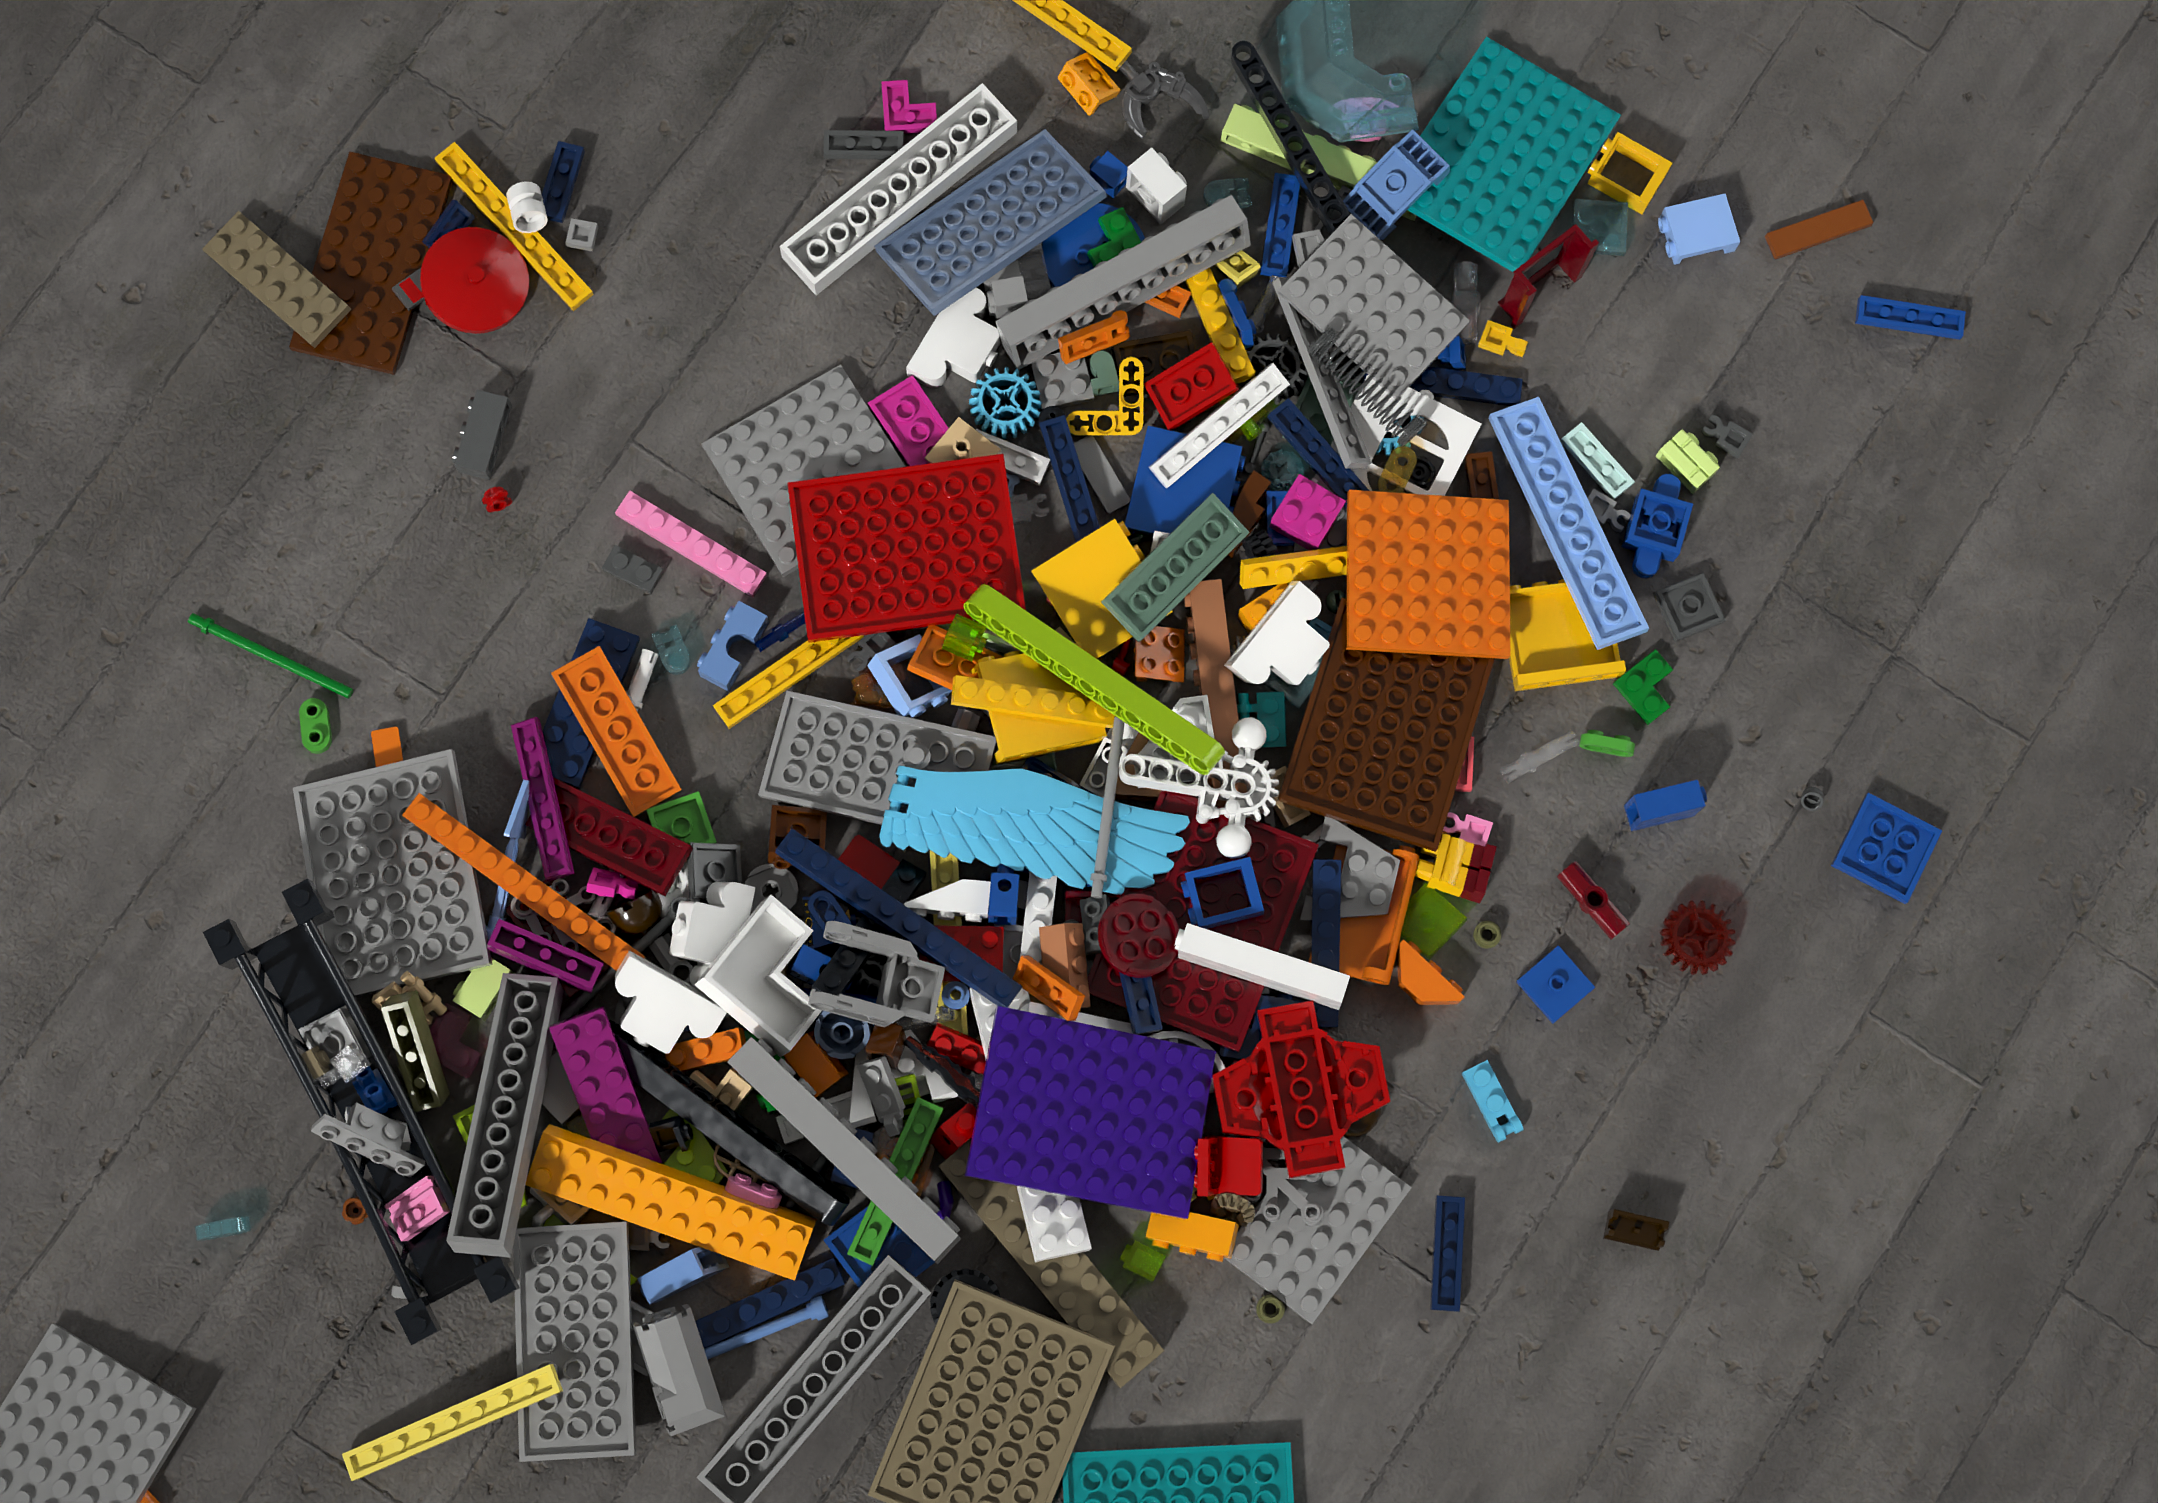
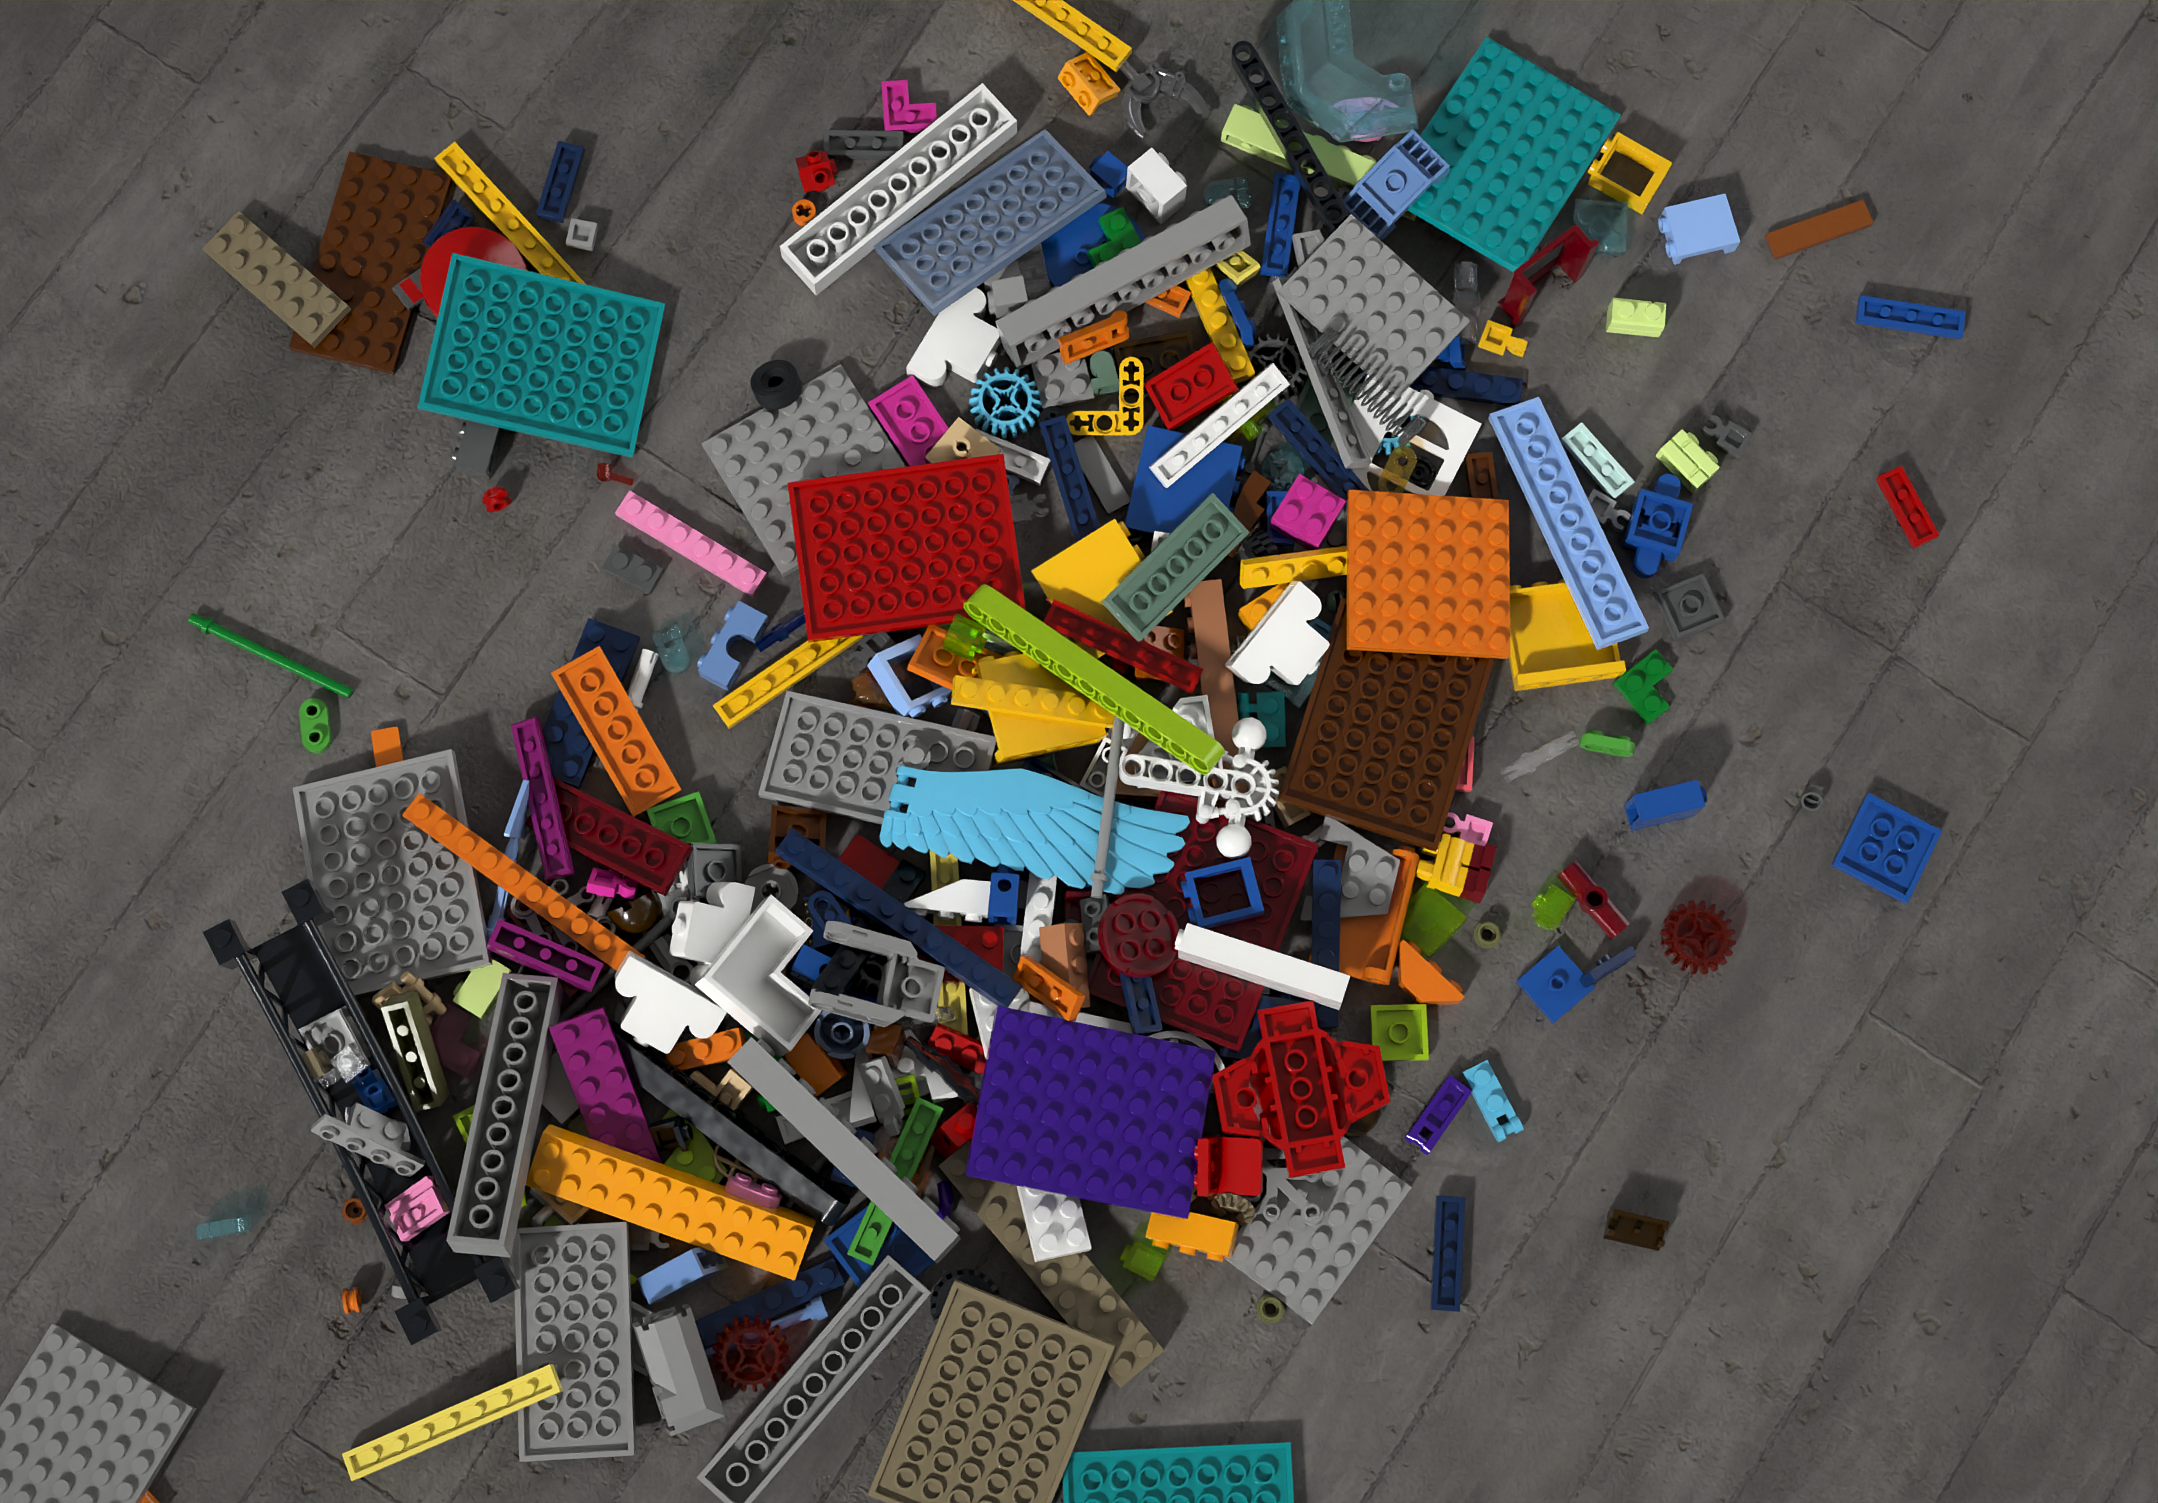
(352, 1300): none -> orange bush
(526, 207): white wheel -> none
(541, 355): none -> teal plate
(605, 474): none -> clear red hand
(742, 1361): none -> clear red gear
(779, 396): none -> black tyre
(805, 205): none -> orange bush
(816, 171): none -> red brick
(955, 1004): medium blue plate -> none
(1123, 646): none -> red plate
(1400, 1031): none -> lime plate
(1439, 1114): none -> dark purple plate
(1551, 907): none -> clear neon green brick
(1607, 965): none -> dark blue plate
(1636, 317): none -> yellowish green brick
(1907, 507): none -> red plate

